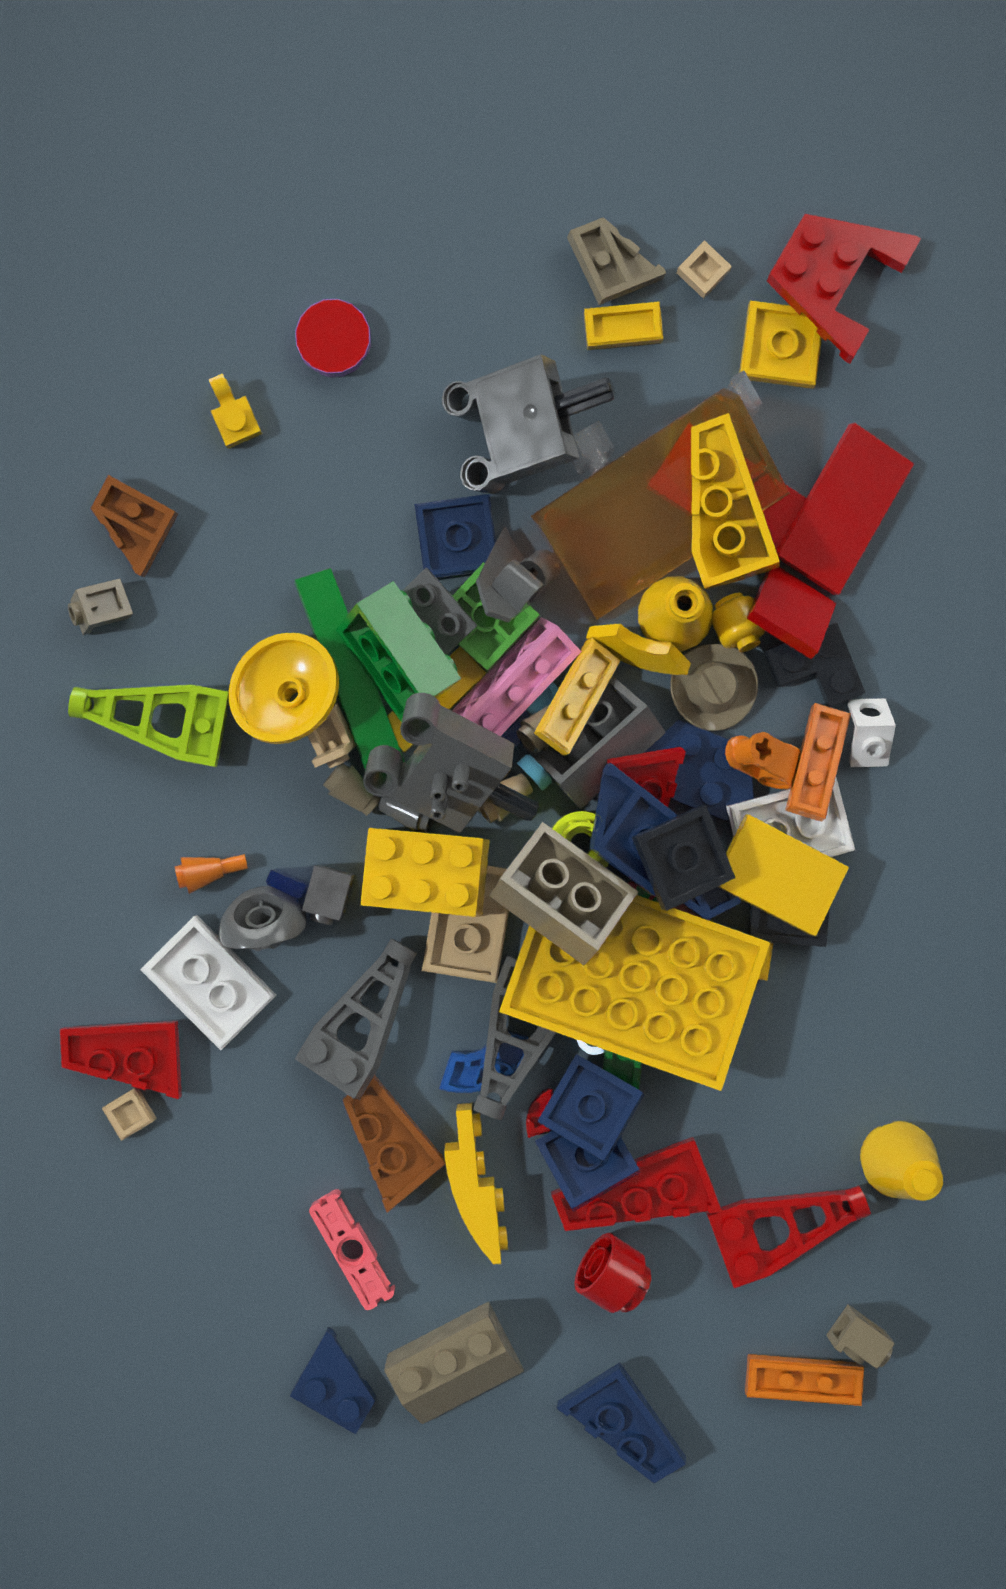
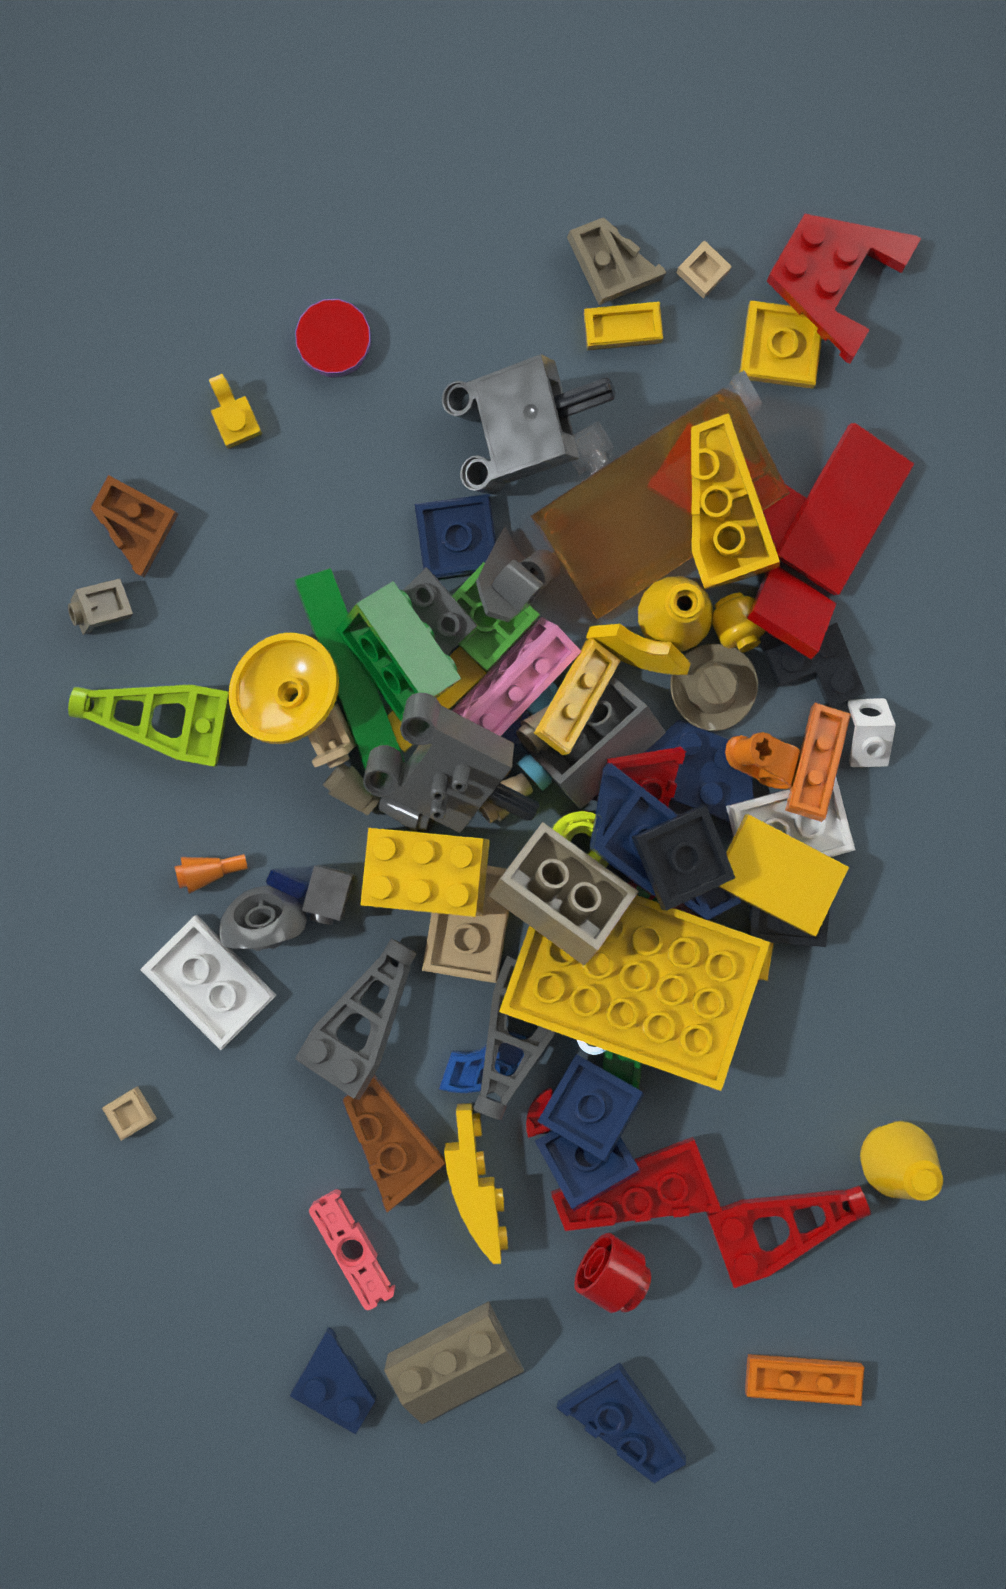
(129, 1053): red wing -> none
(860, 1338): dark tan brick -> none

